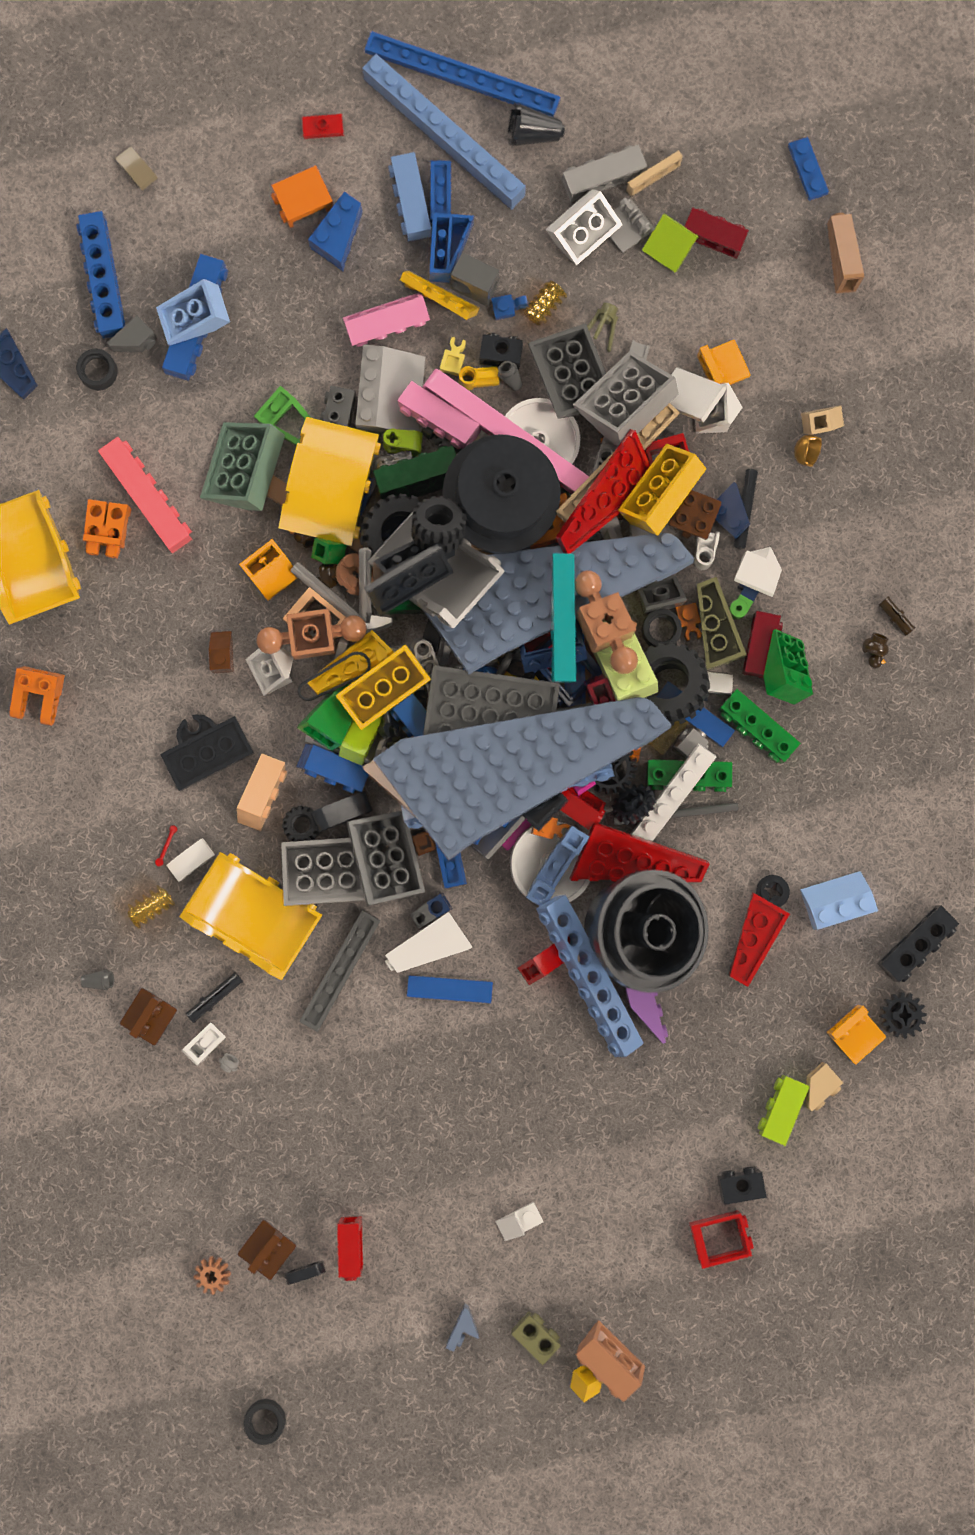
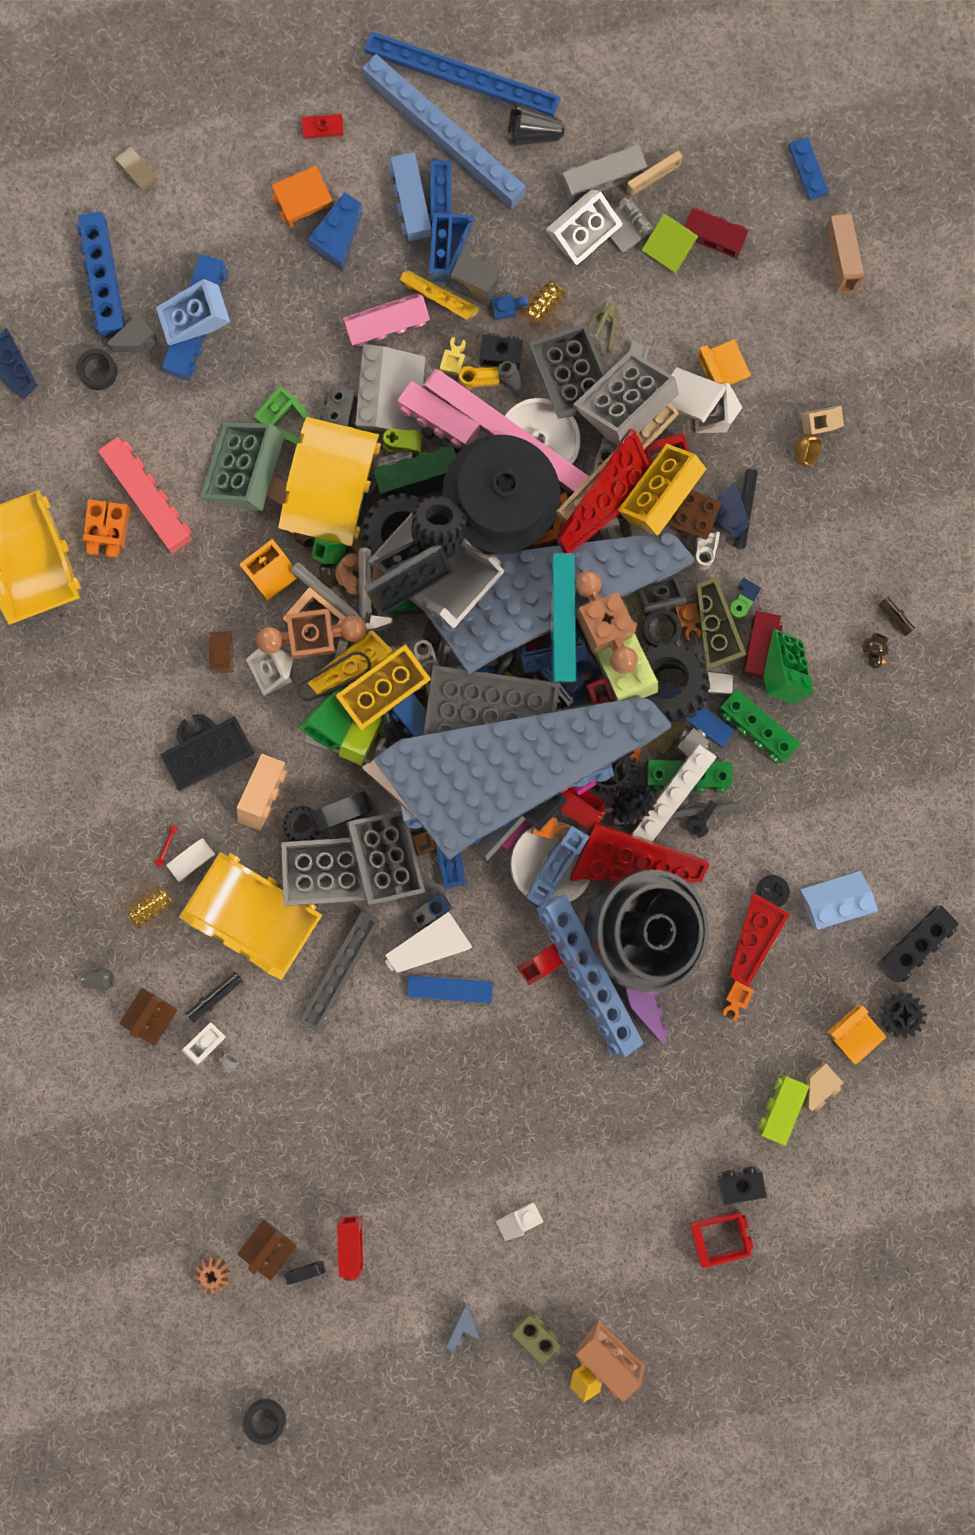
(37, 682): orange brick -> none
(332, 768): blue wedge -> none
(703, 819): none -> black bar
(739, 997): none -> orange plate
(759, 571): white slope -> none

